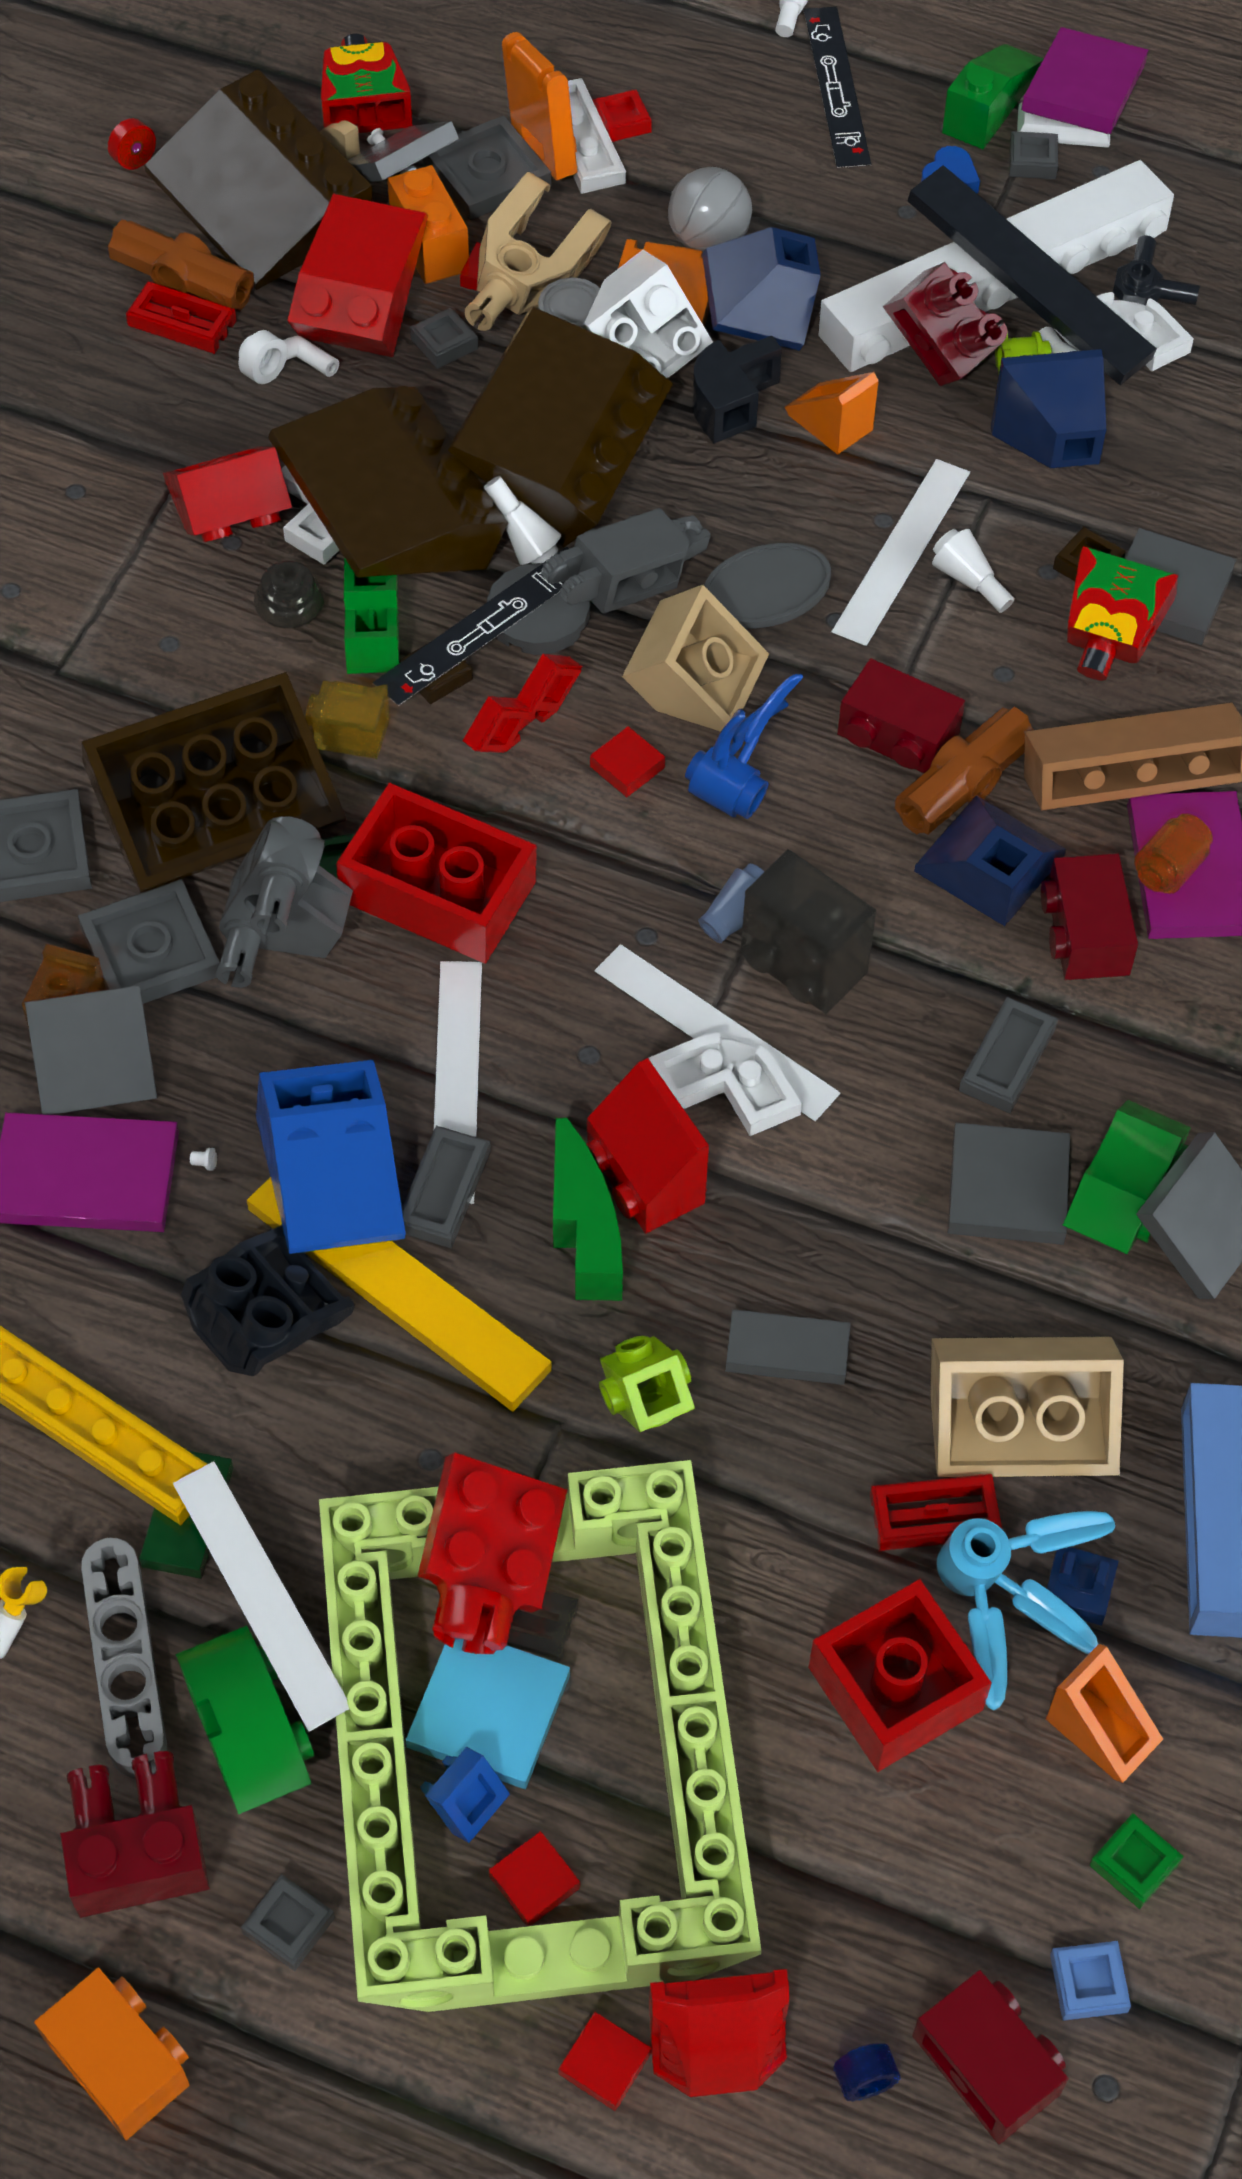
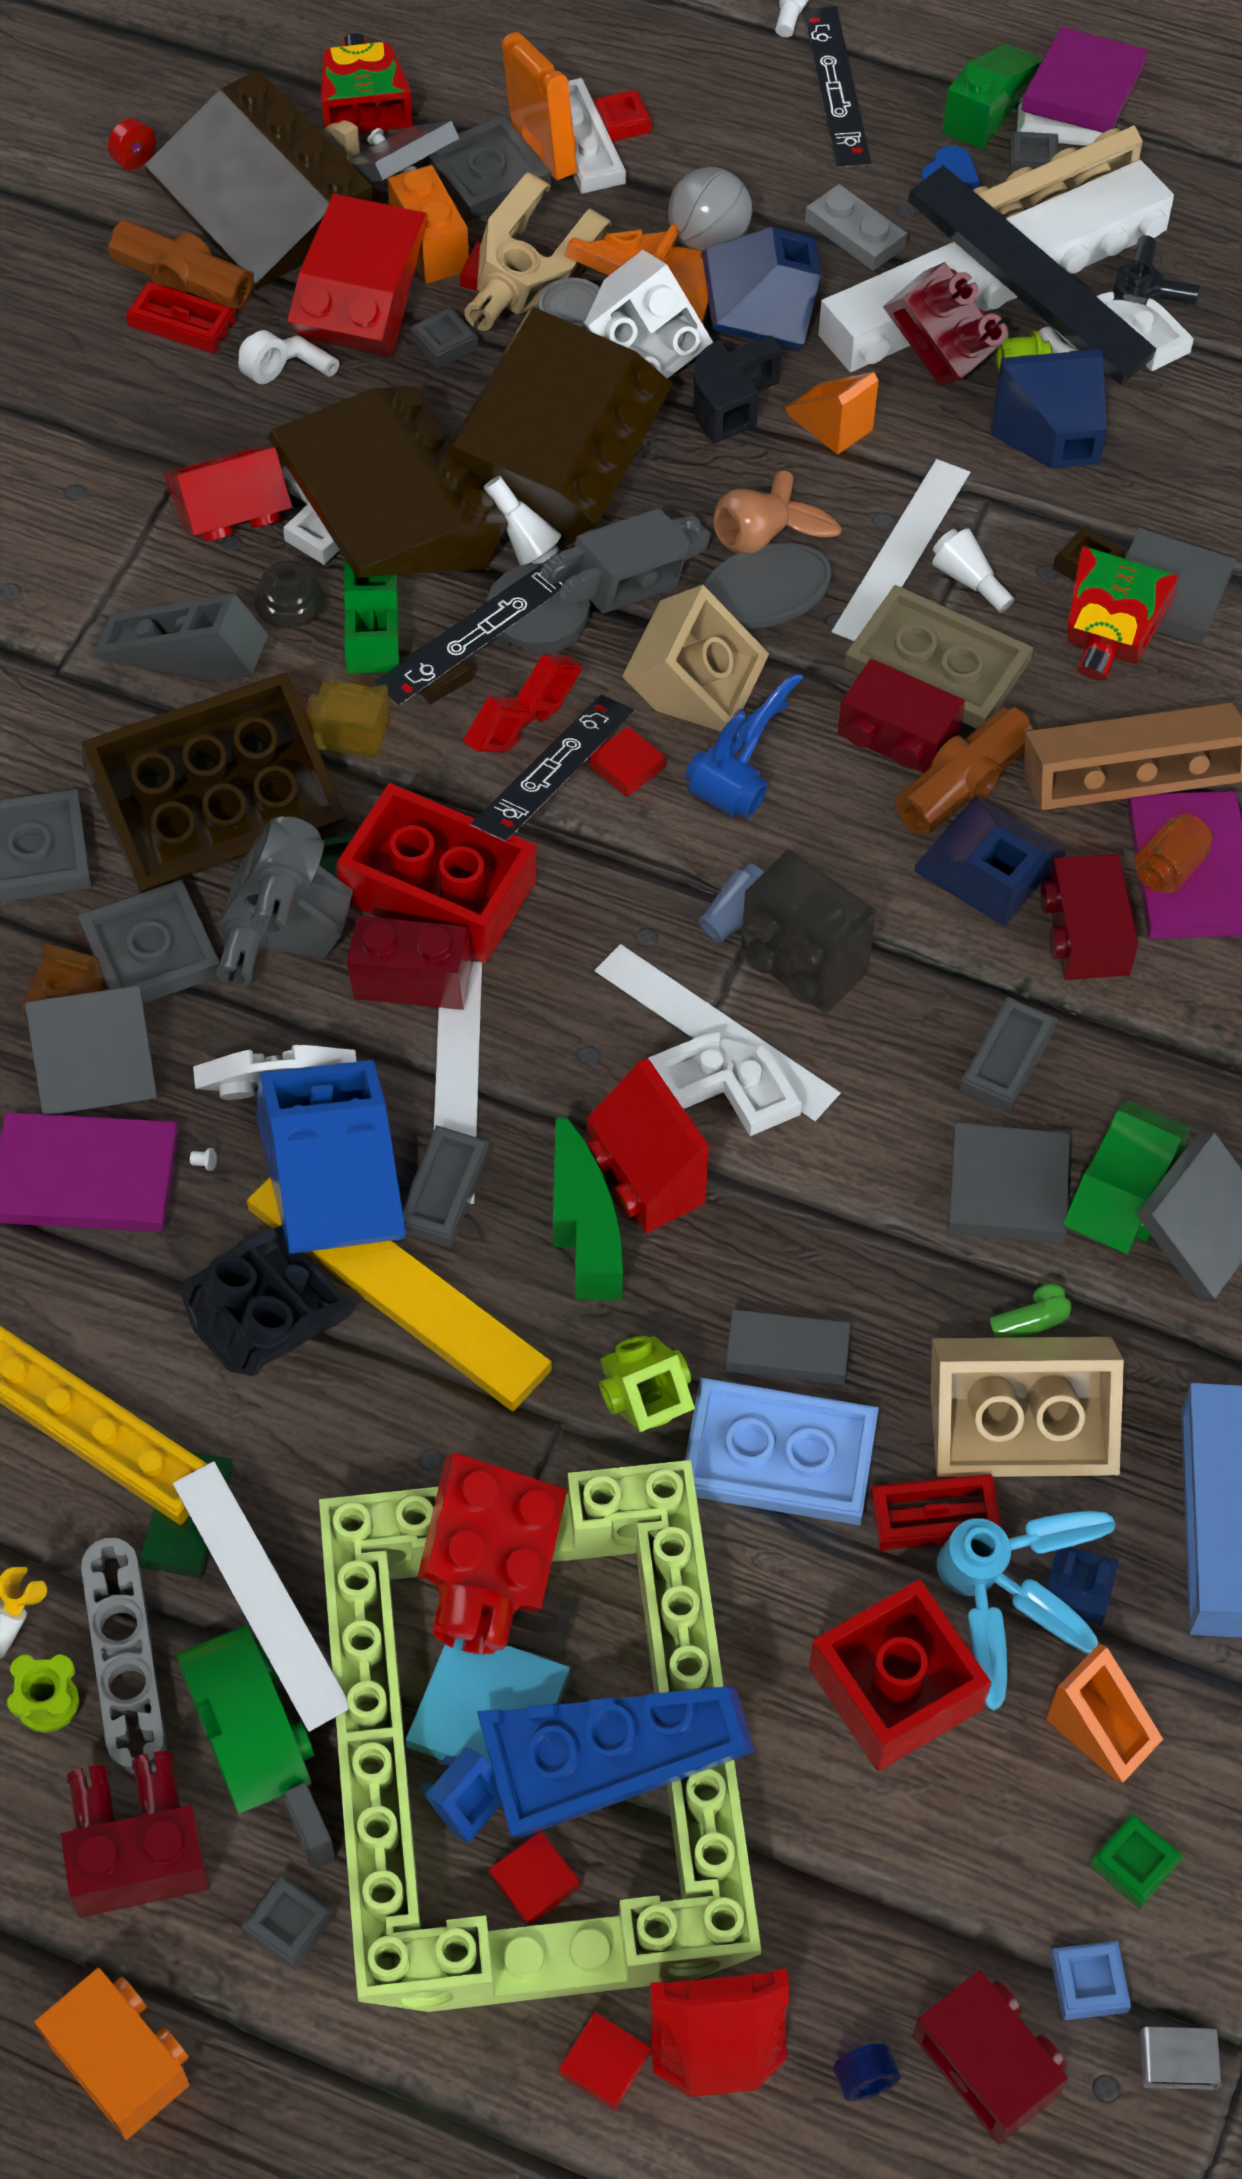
(36, 1680): none -> lime brick
(188, 638): none -> dark grey slope
(239, 1072): none -> white plate
(309, 1827): none -> dark grey tile
(410, 962): none -> dark red brick
(552, 768): none -> black sticker
(596, 1753): none -> blue wing
(620, 247): none -> orange tile
(750, 519): none -> nougat piece
(781, 1450): none -> light blue tile
(856, 227): none -> light grey plate
(942, 651): none -> dark tan plate
(1048, 1311): none -> bright green arm
(1064, 172): none -> tan wing
(1180, 2058): none -> flat silver piece

